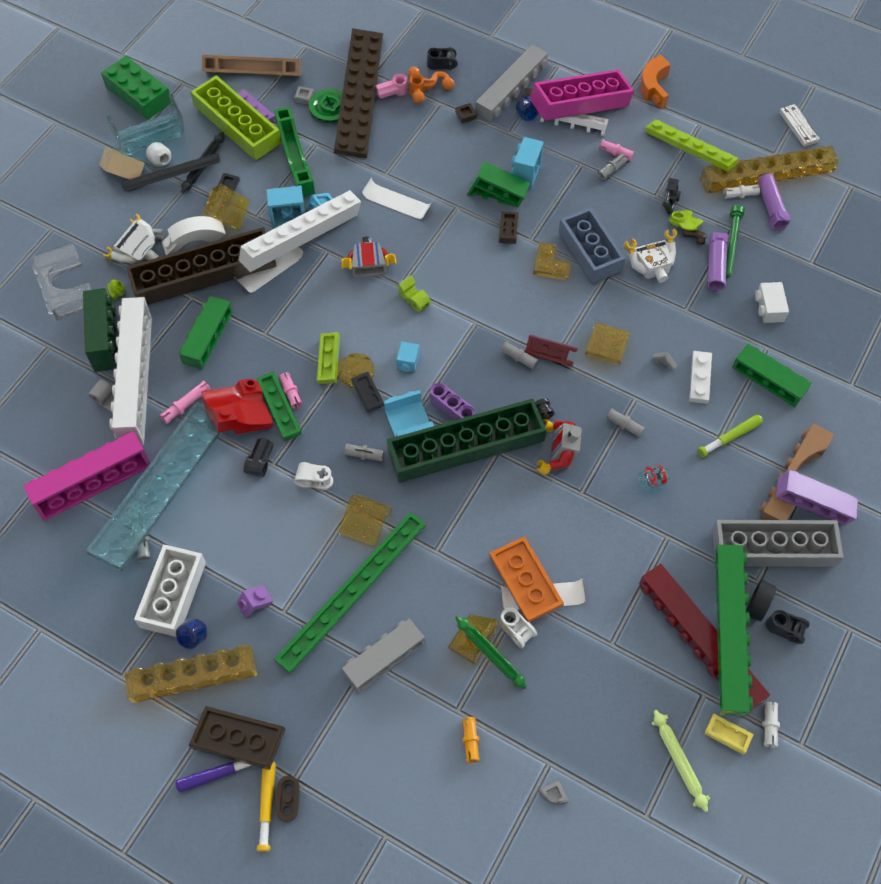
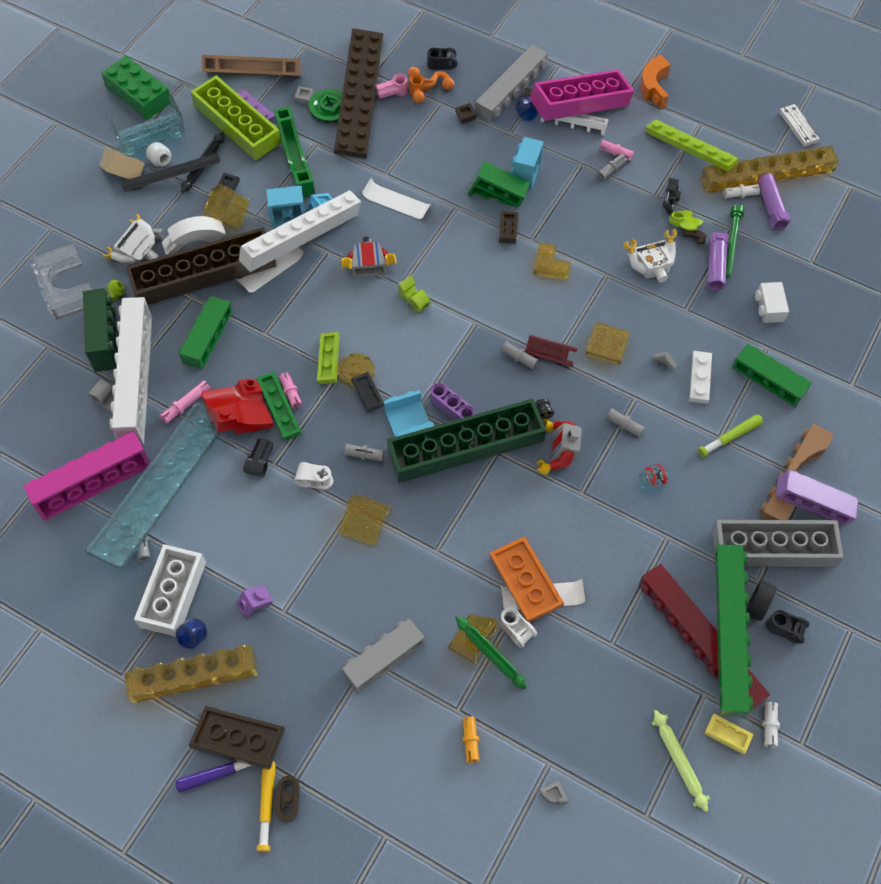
(349, 593): green plate -> none
(408, 357): medium azure brick -> none
(591, 245): sand blue brick -> none

